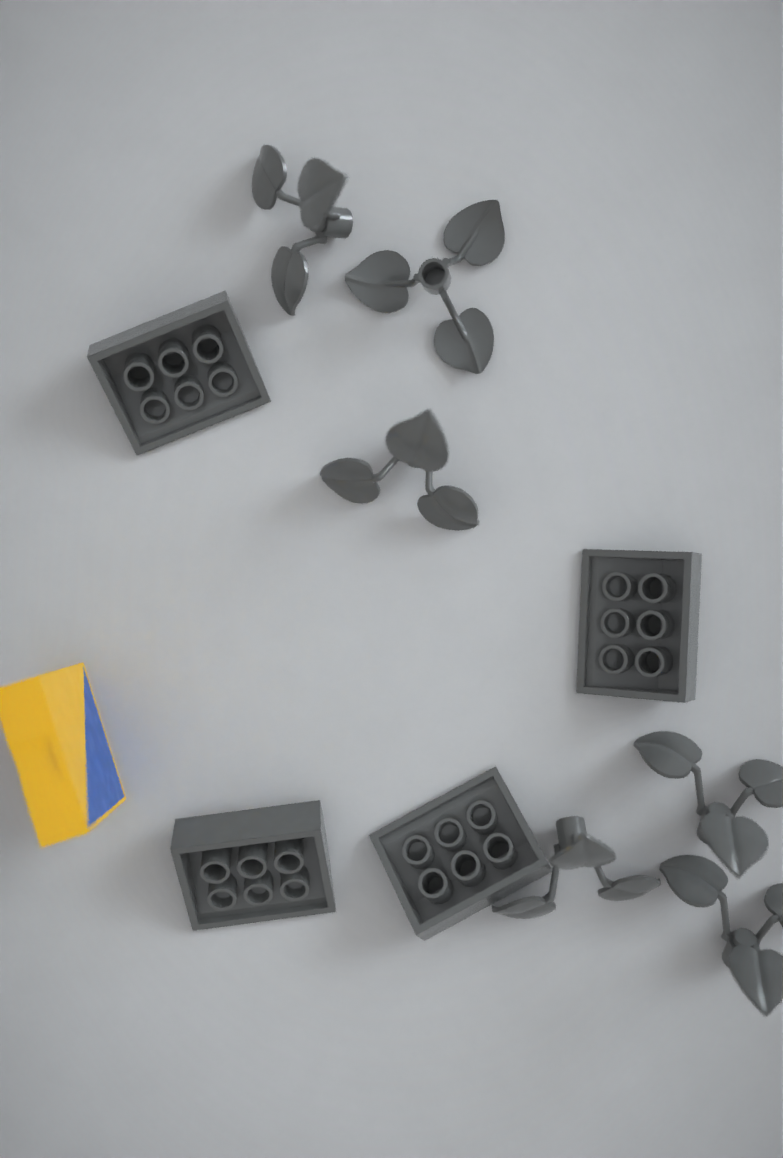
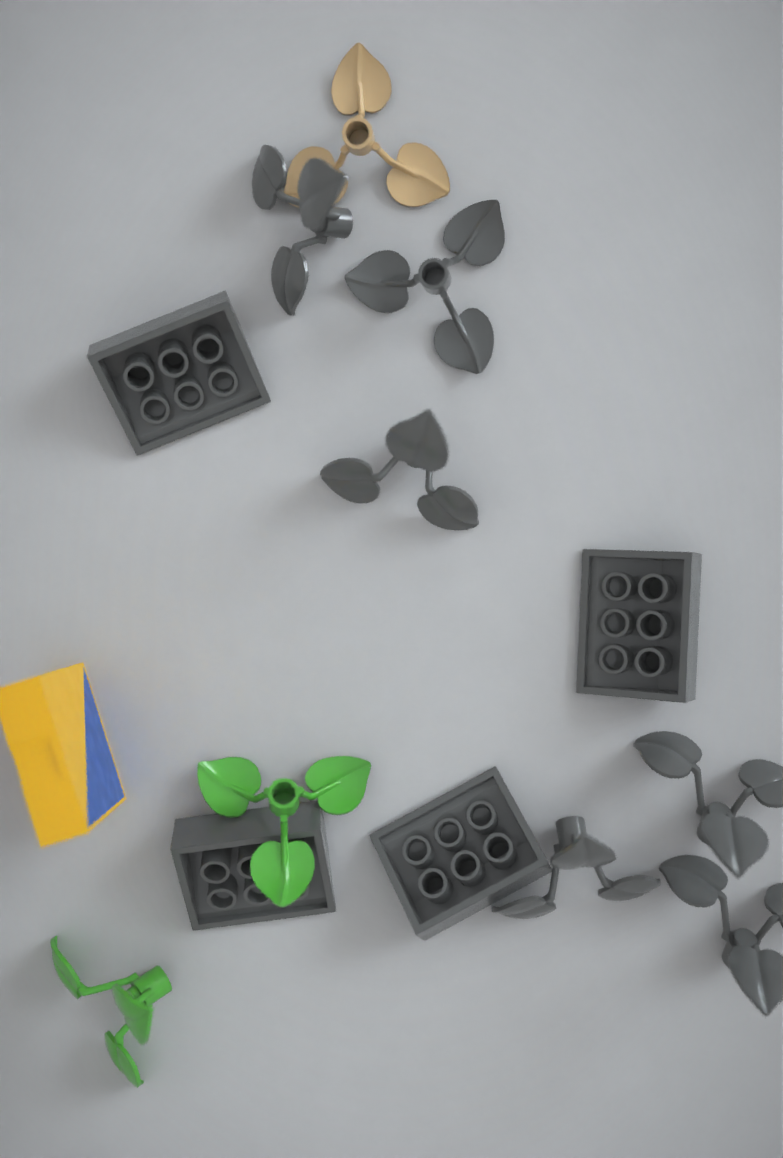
(134, 1004): none -> bright green plant
(283, 868): none -> bright green plant
(361, 87): none -> tan plant

